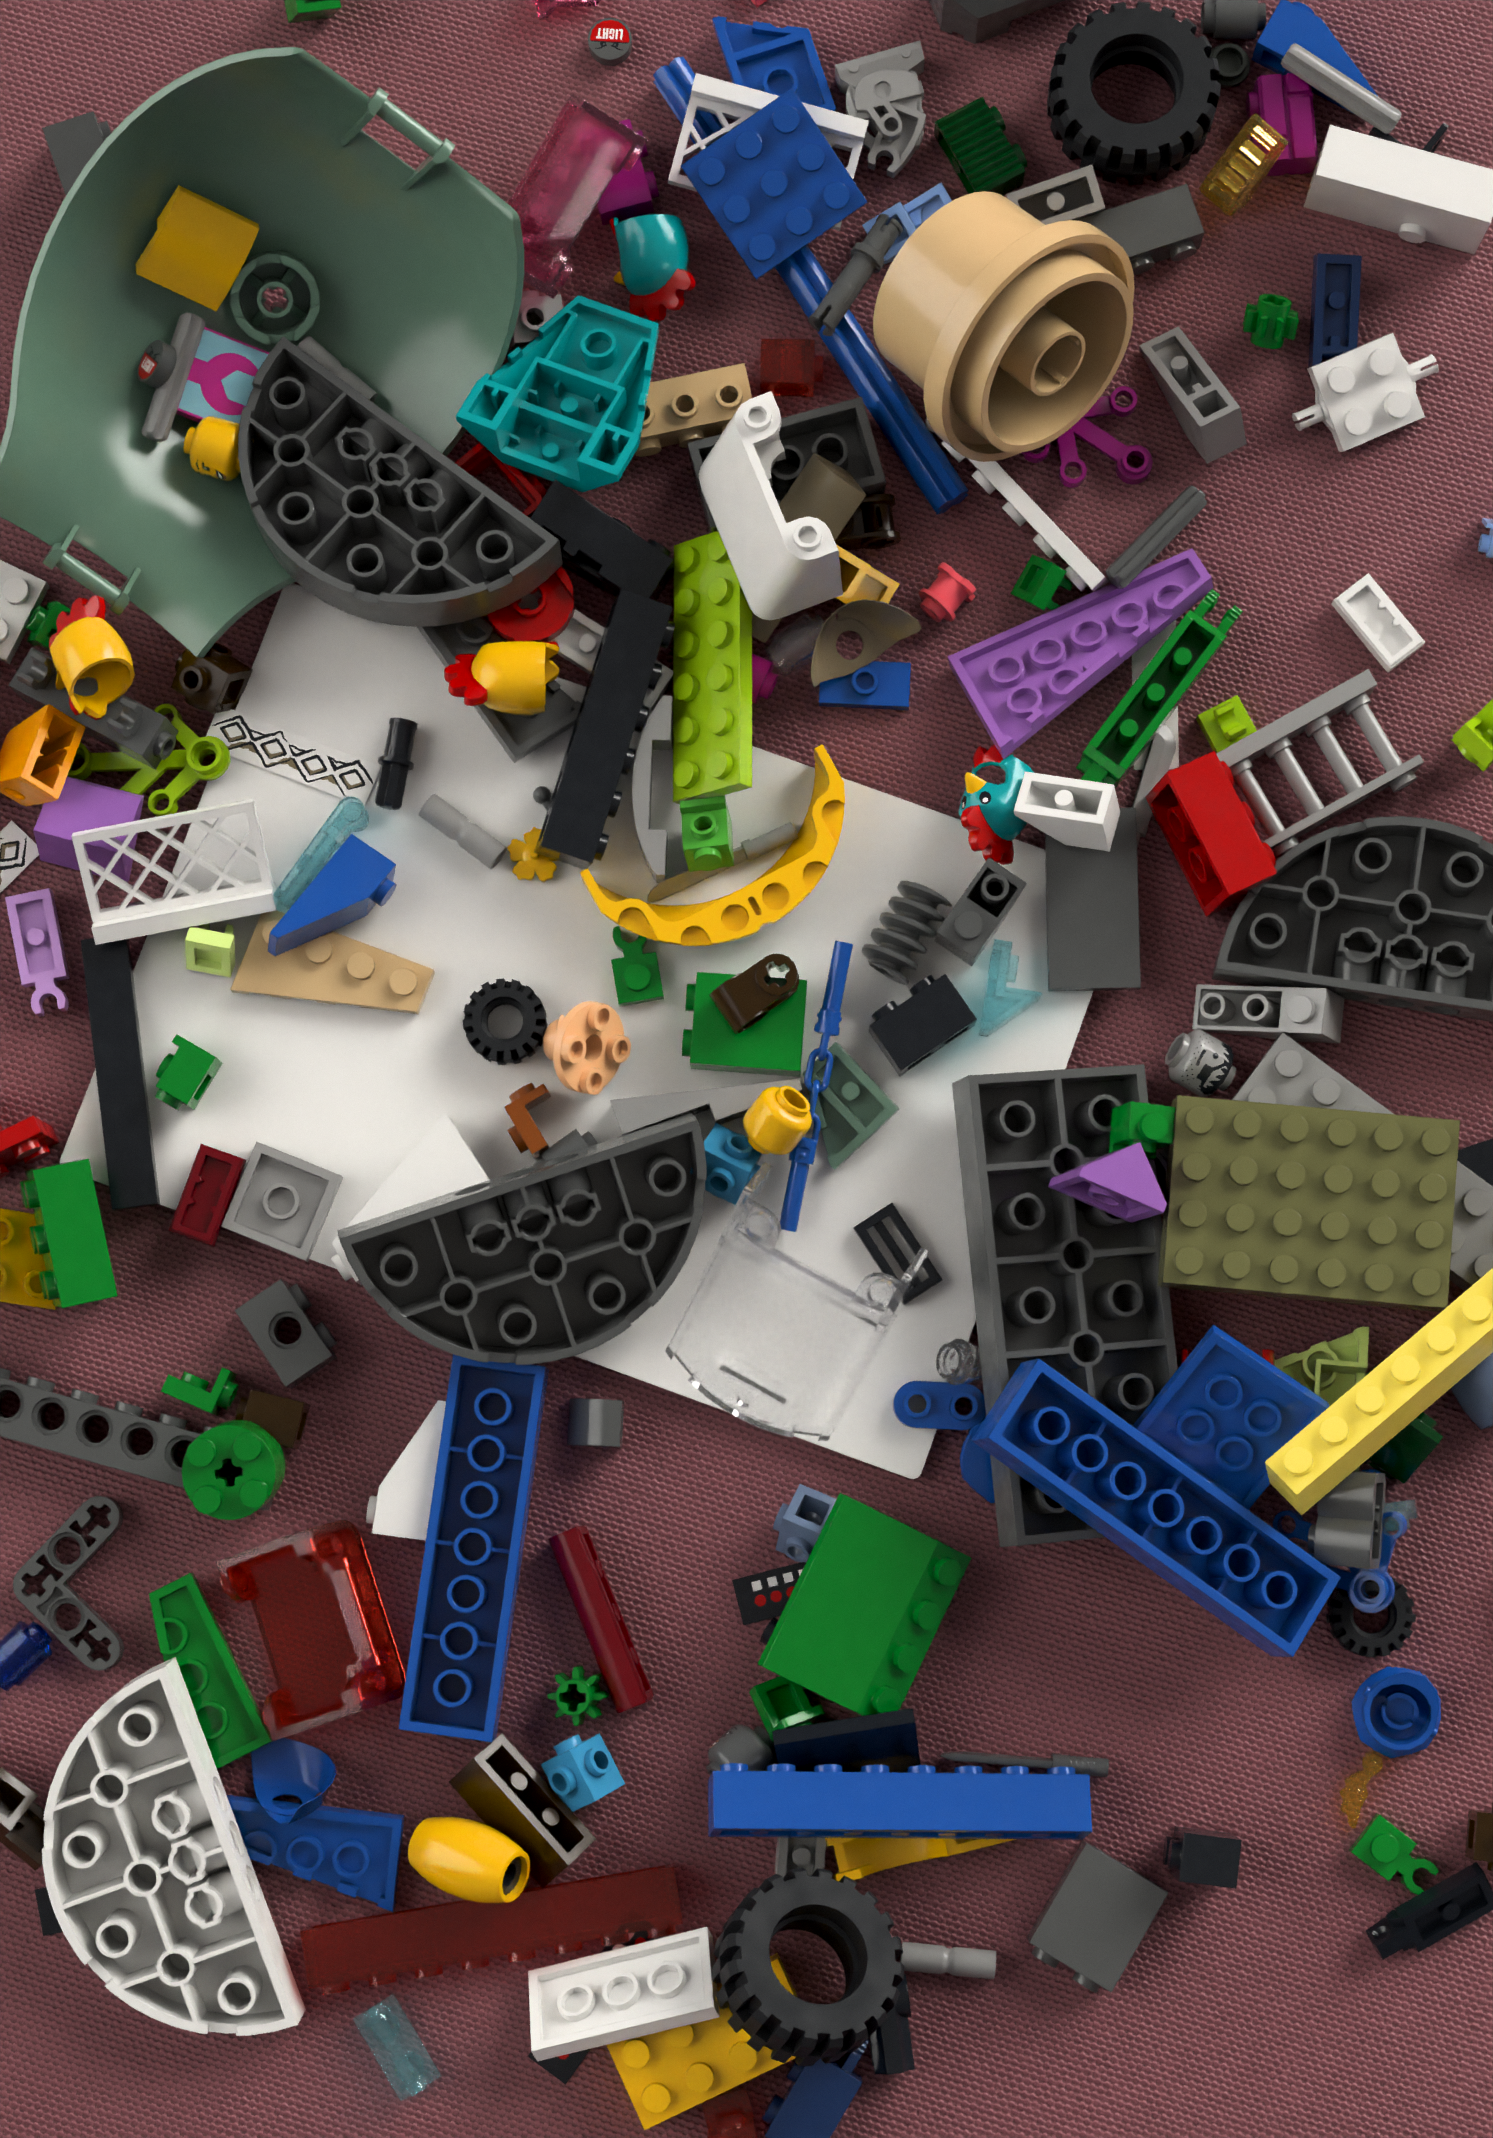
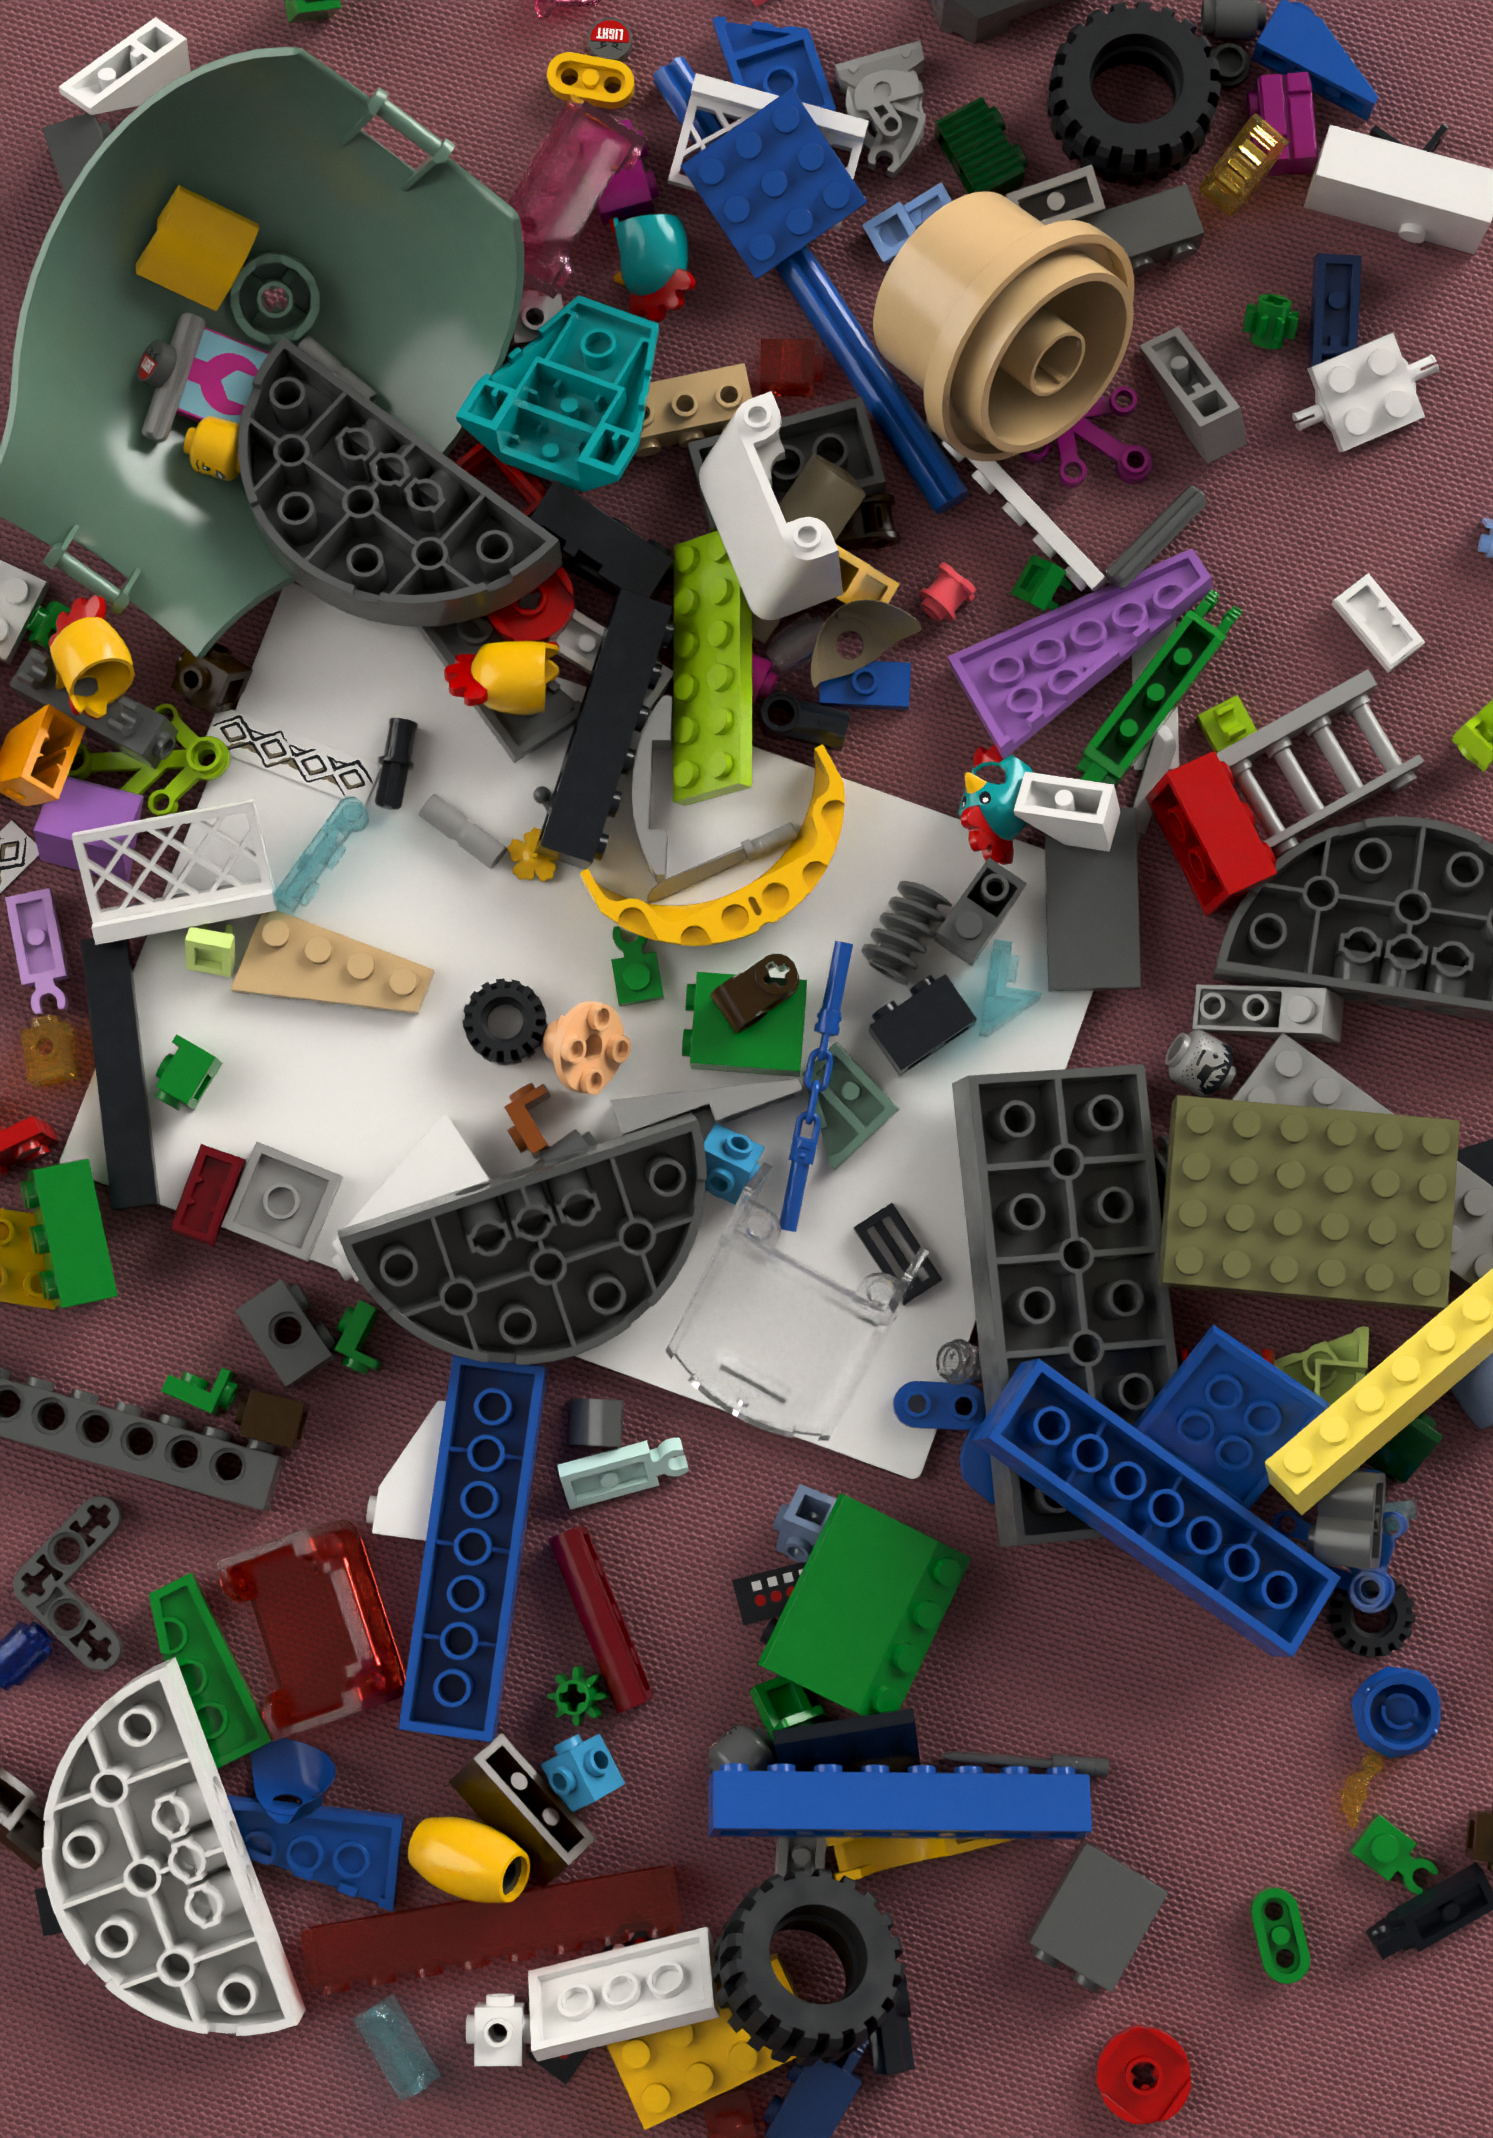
(61, 1063): none -> clear yellow brick
(130, 70): none -> white slope
(214, 1489): green brick -> none
(339, 895): blue slope -> none
(356, 1327): none -> green bracket
(490, 2046): none -> white brick
(593, 77): none -> yellow plate
(620, 1471): none -> light aqua plate
(707, 833): bright green brick -> none
(777, 1120): yellow head -> none
(809, 724): none -> black piece
(866, 259): dark grey pin -> none
(955, 1960): light grey piece -> none
(1115, 1183): medium lavender slope -> none
(1142, 1123): green brick -> none
(1147, 2102): none -> red plate
(1203, 1856): black brick -> none
(1279, 1934): none -> green plate
(1341, 88): light grey axle -> none

